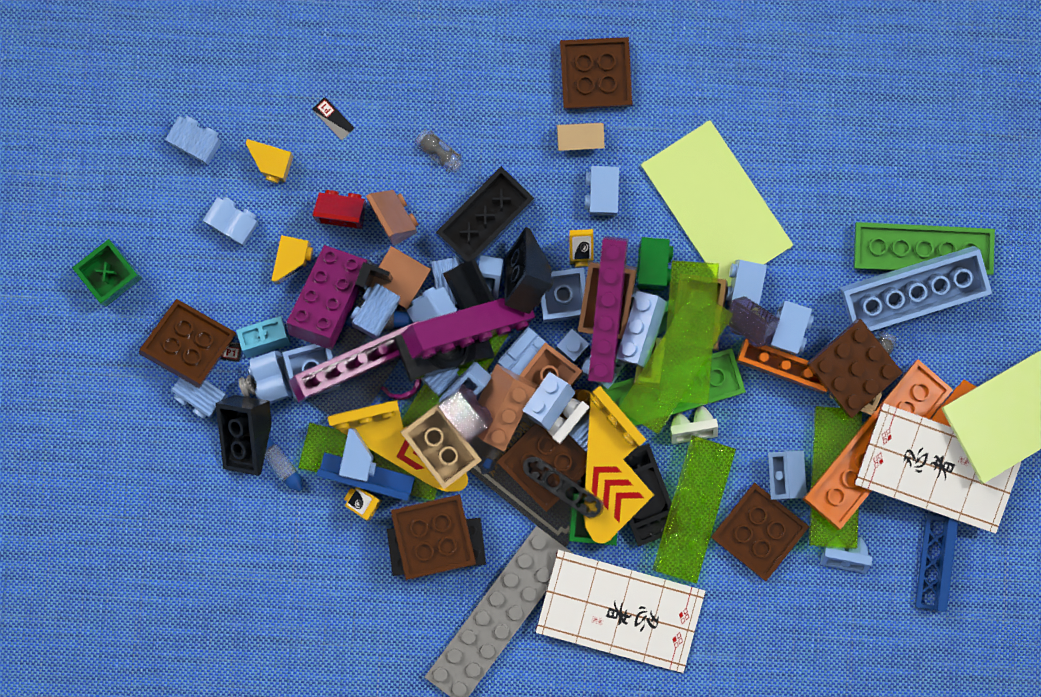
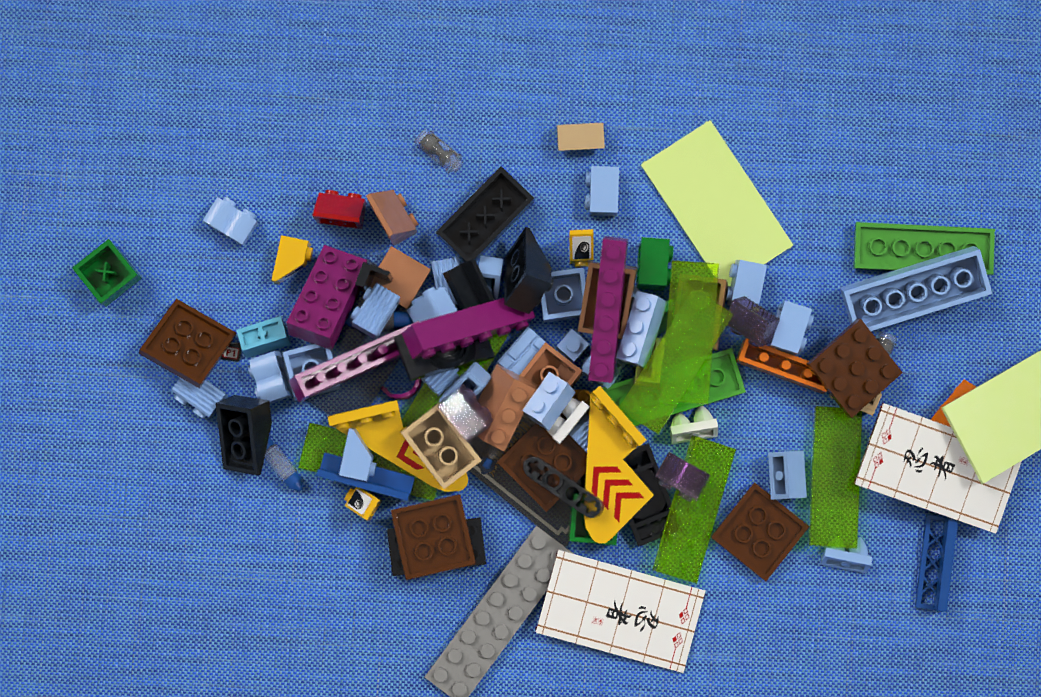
(193, 139): light blue brick -> none
(247, 386): light grey bush -> none
(271, 161): yellow slope -> none
(333, 118): sticker -> none
(596, 73): reddish brown plate -> none
(683, 477): none -> clear purple brick
(834, 492): orange plate -> none

